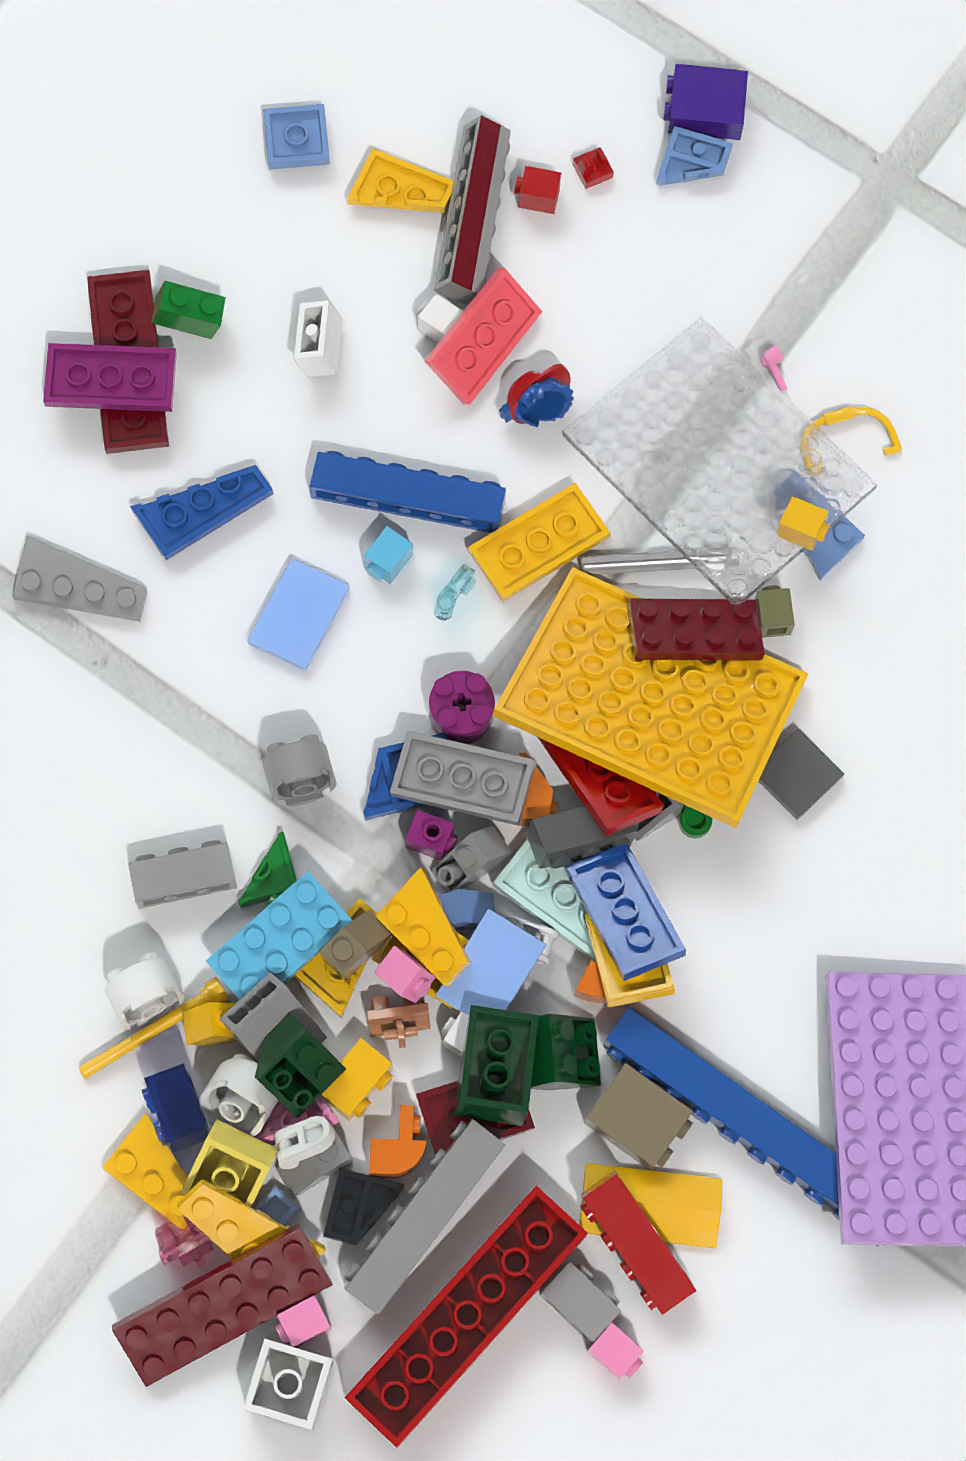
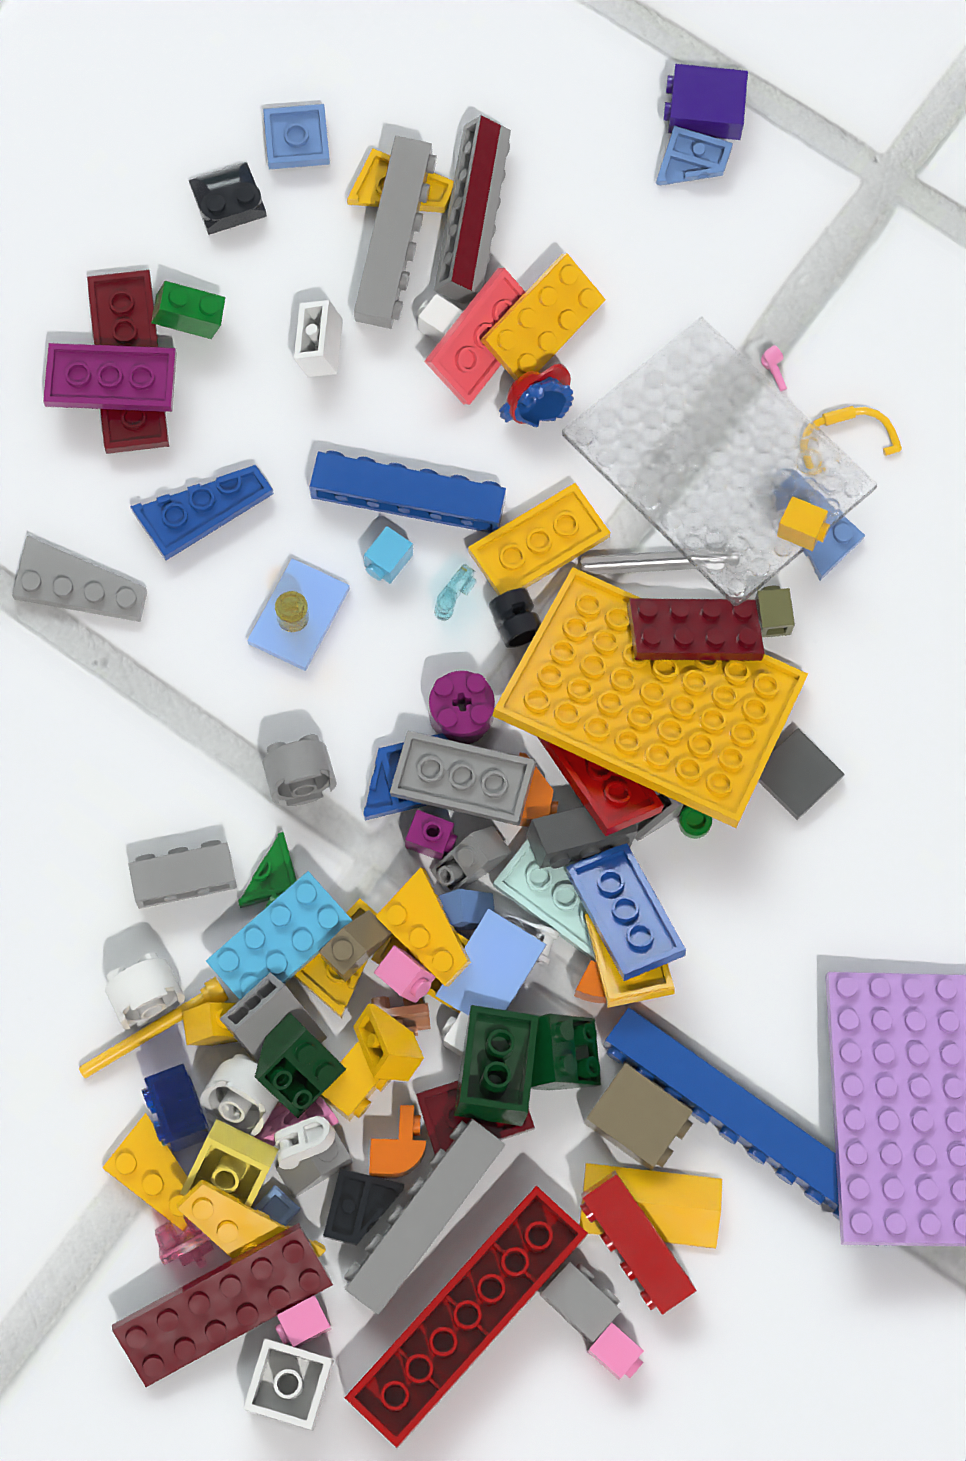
(227, 198): none -> black slope
(292, 611): none -> clear yellow brick
(387, 1045): none -> yellow slope
(394, 231): none -> light grey brick
(514, 613): none -> black wheel
(538, 189): red brick -> none
(543, 318): none -> yellow plate
(593, 168): red tile -> none

